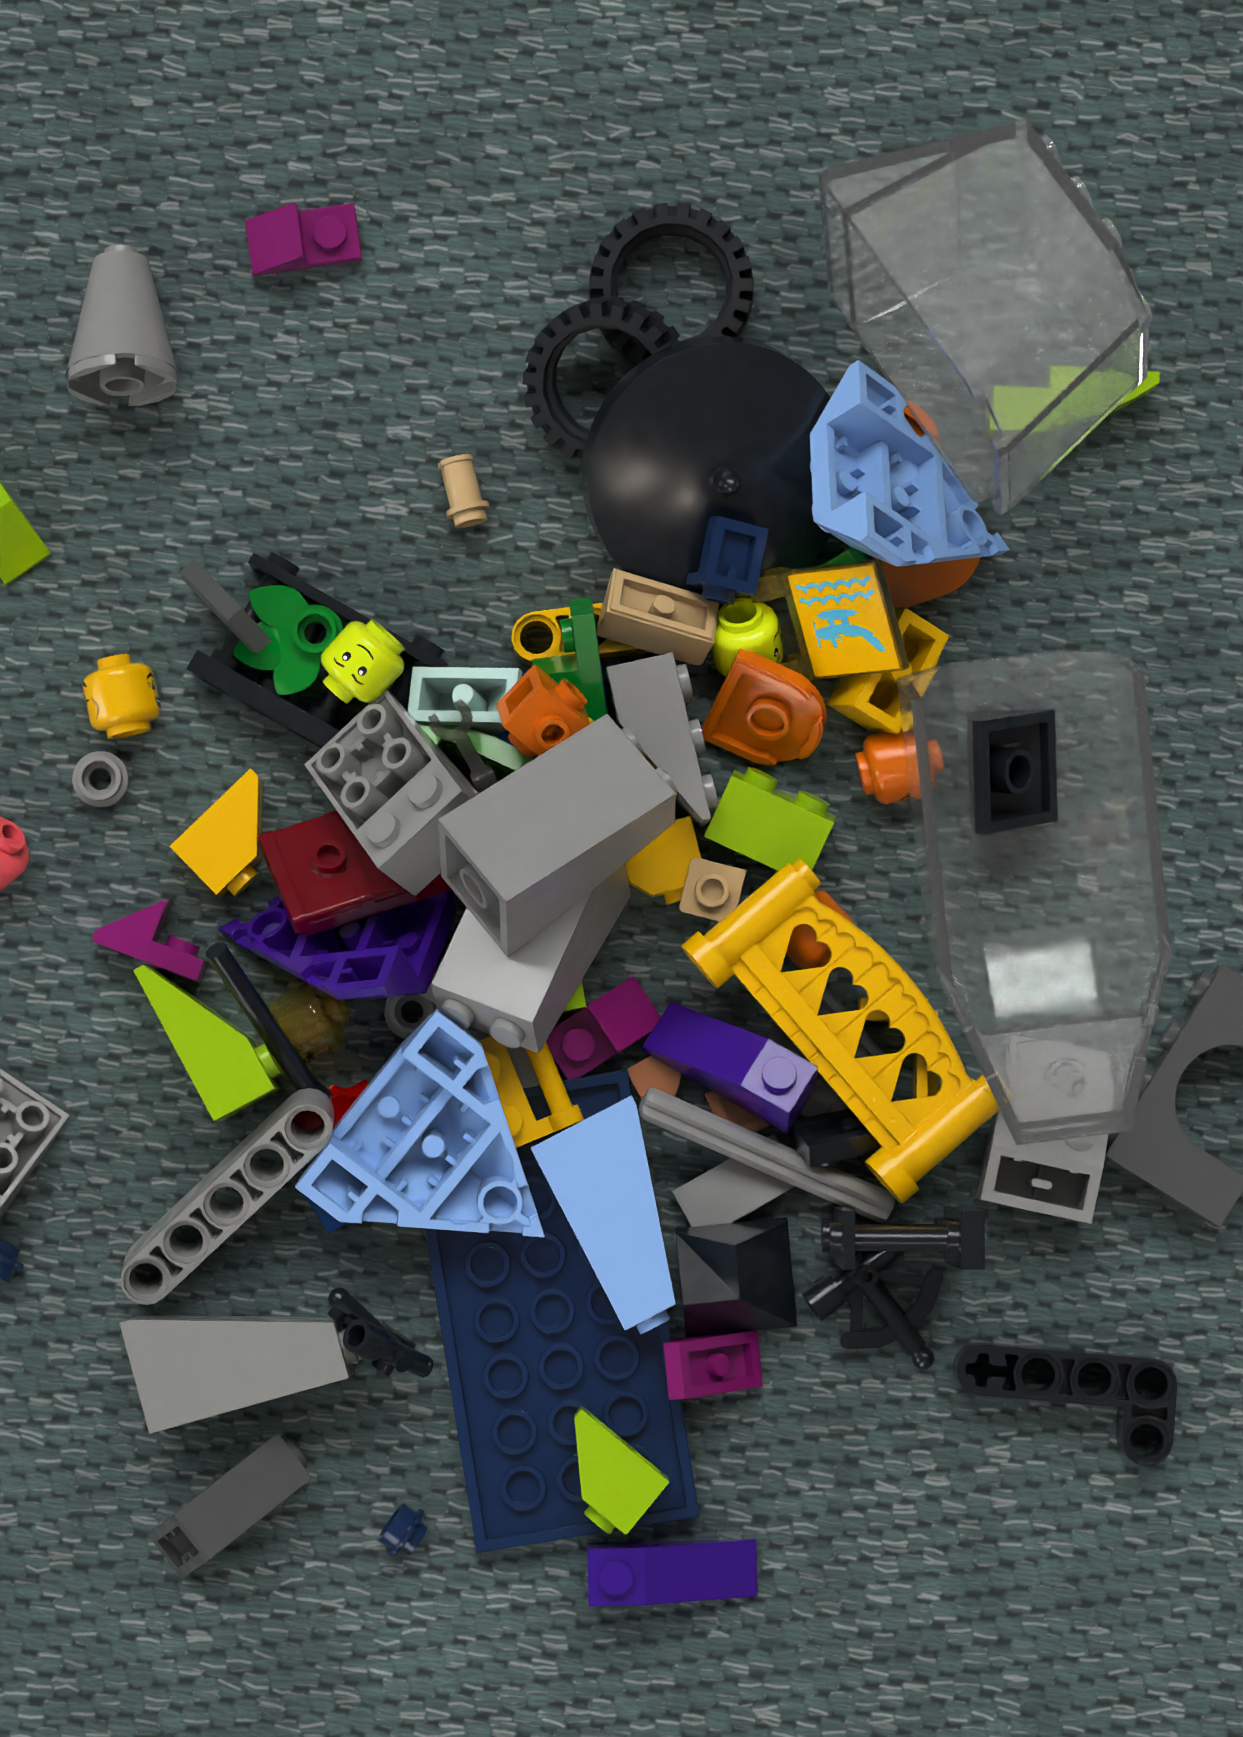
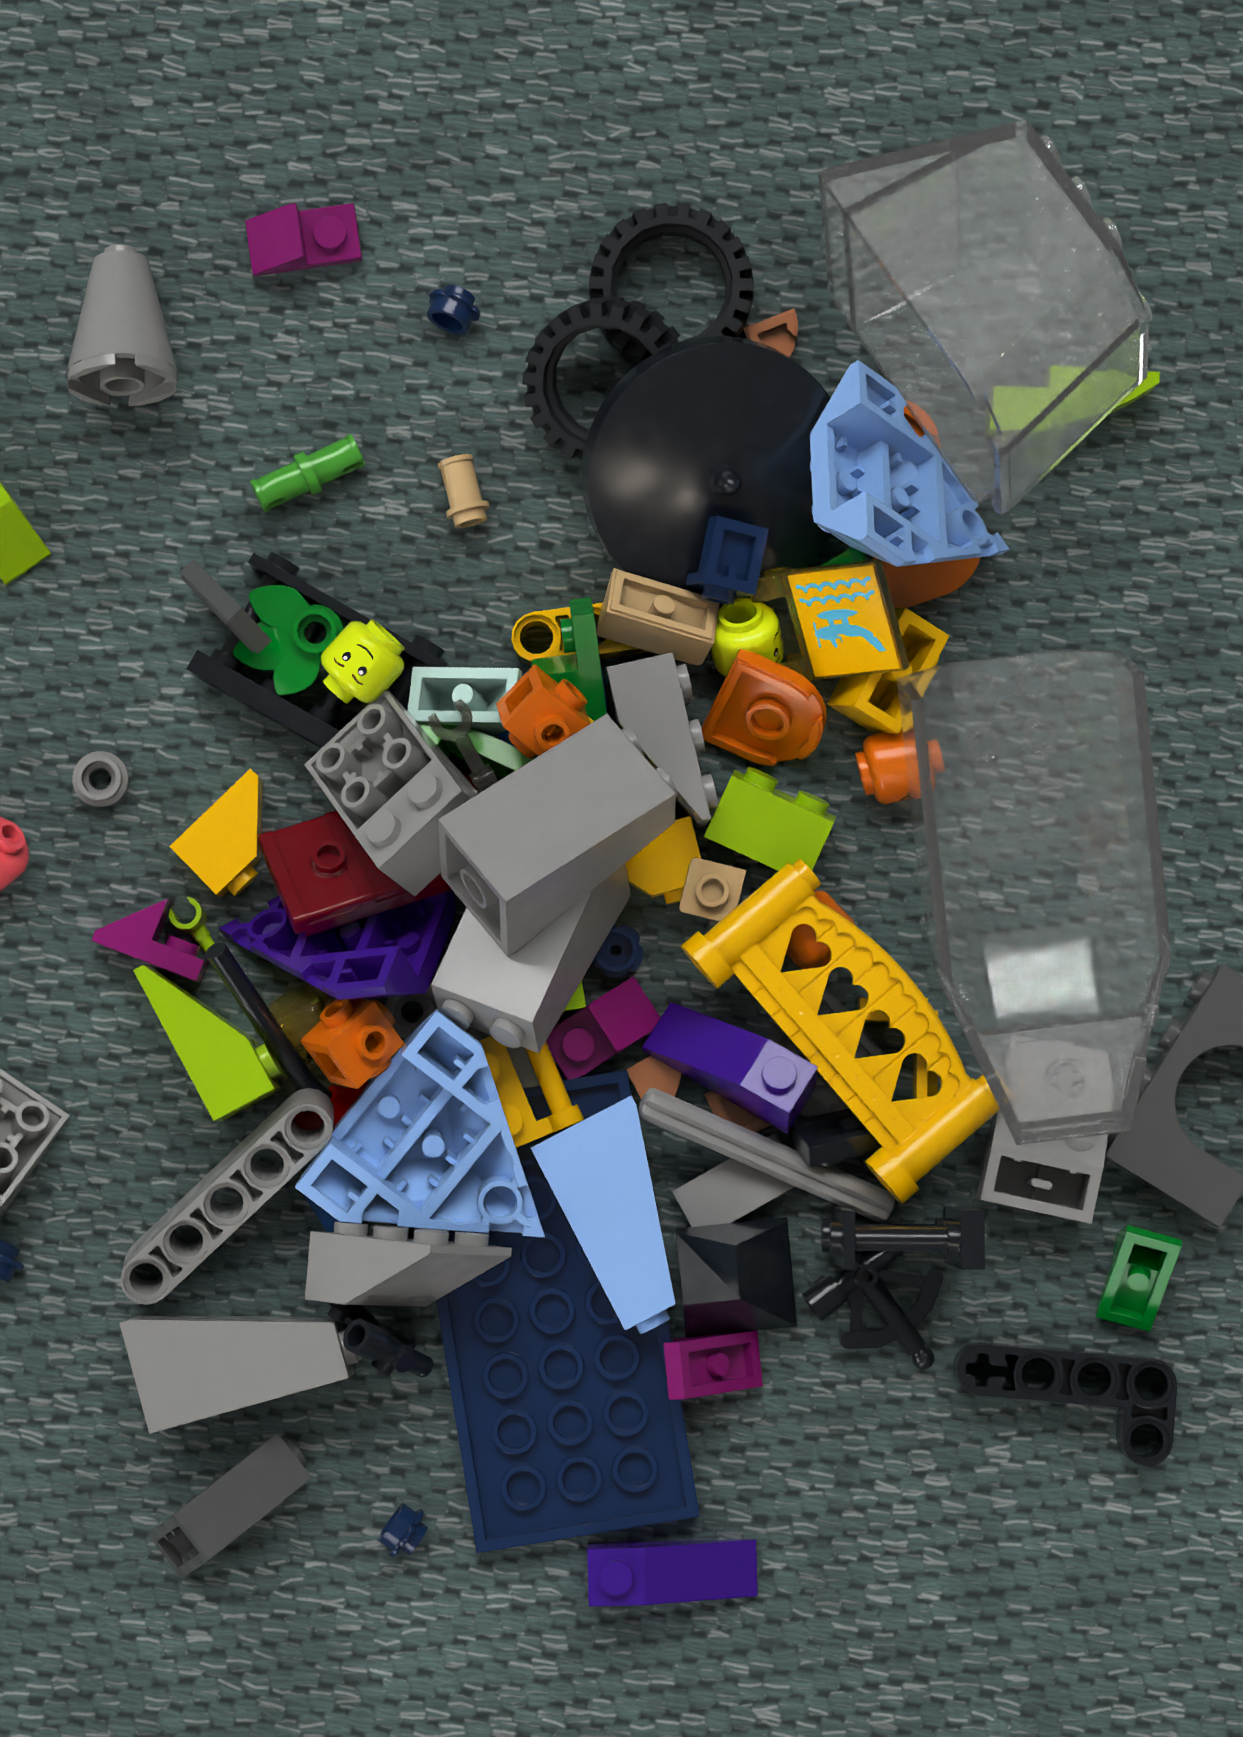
(121, 697): yellow head -> none
(195, 928): none -> lime hand
(307, 473): none -> bright green pin
(353, 1041): none -> orange brick
(392, 1266): none -> light grey slope
(452, 309): none -> dark blue plate
(613, 1475): lime slope -> none
(630, 956): none -> dark blue plate
(777, 332): none -> nougat tile
(1011, 769): black slope -> none
(1137, 1277): none -> green slope

